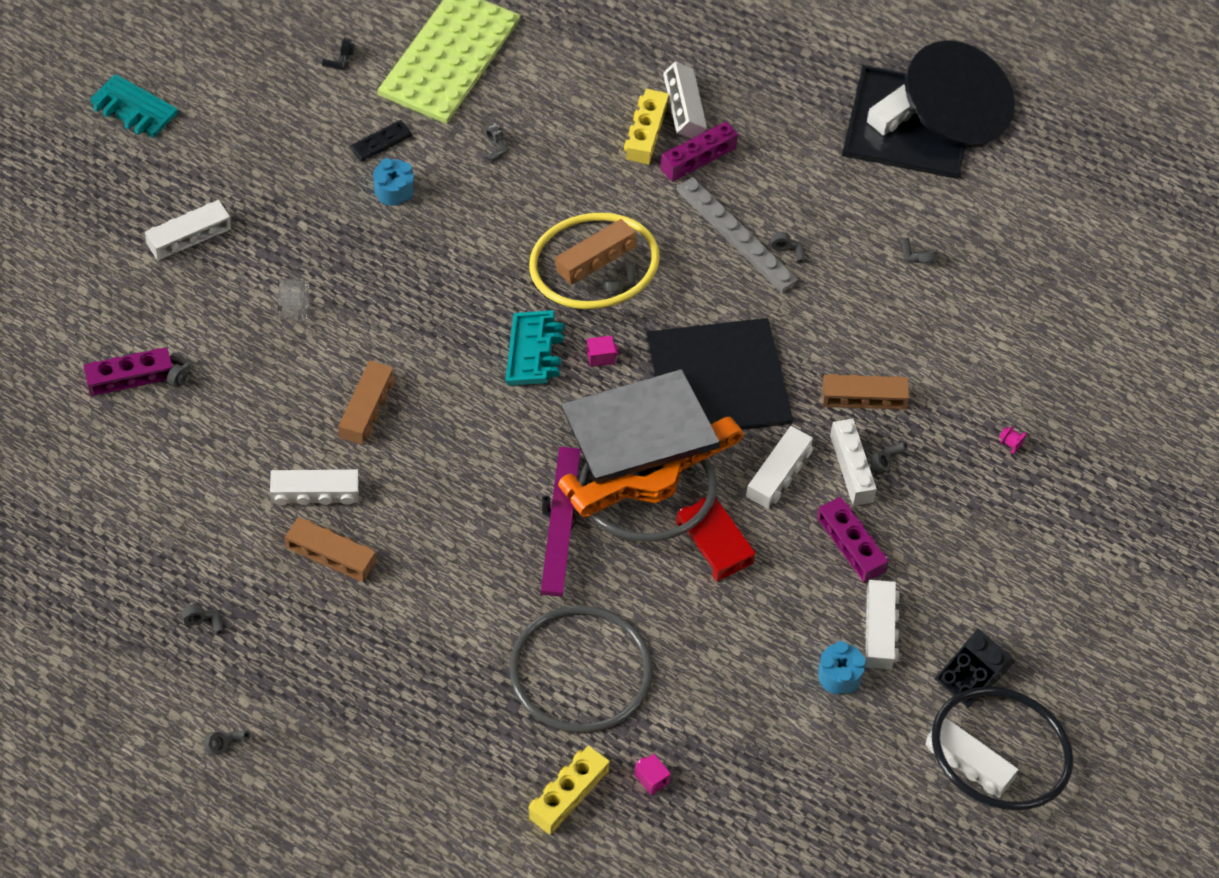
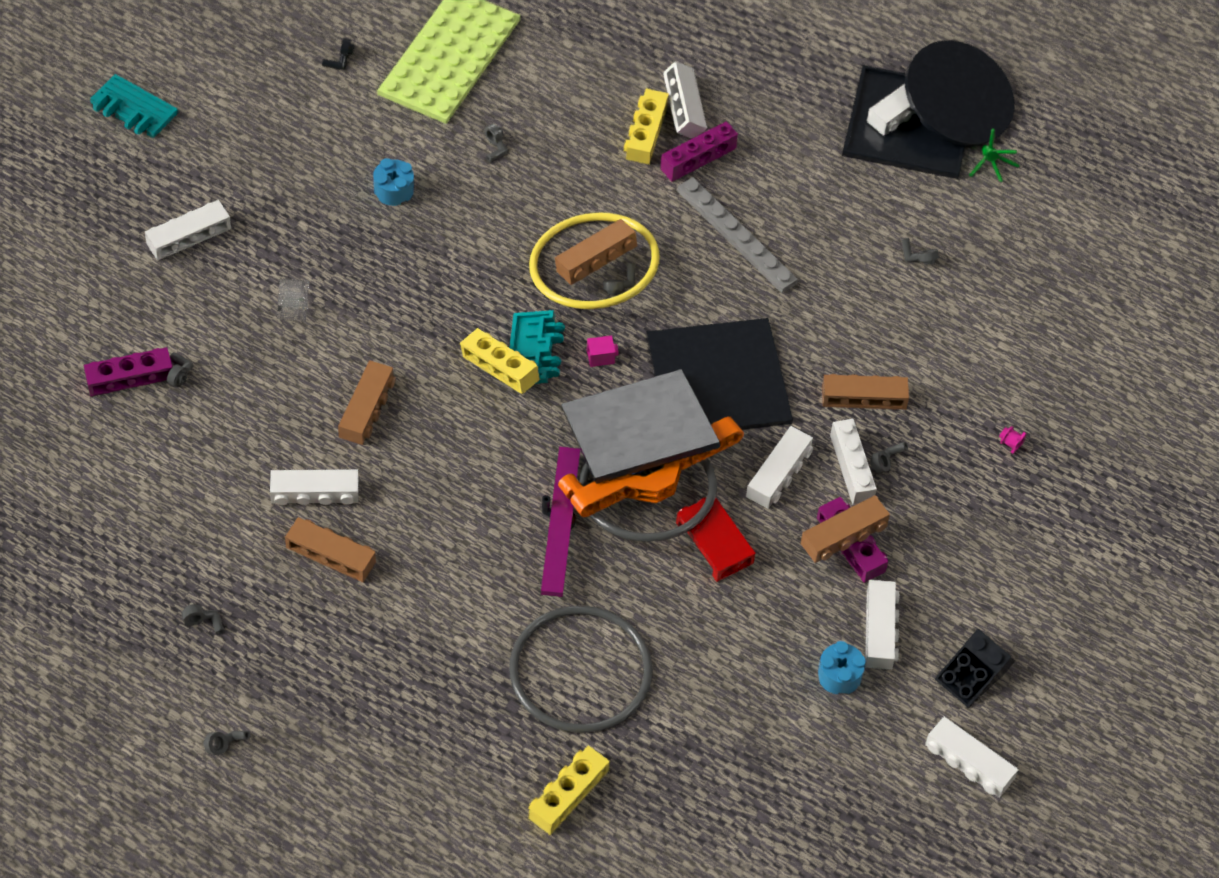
(381, 140): black tile -> none
(500, 361): none -> light yellow brick
(652, 774): dark pink brick -> none
(782, 241): dark grey plate -> none
(845, 529): none -> medium nougat brick
(978, 796): black piece -> none
(992, 155): none -> green plant

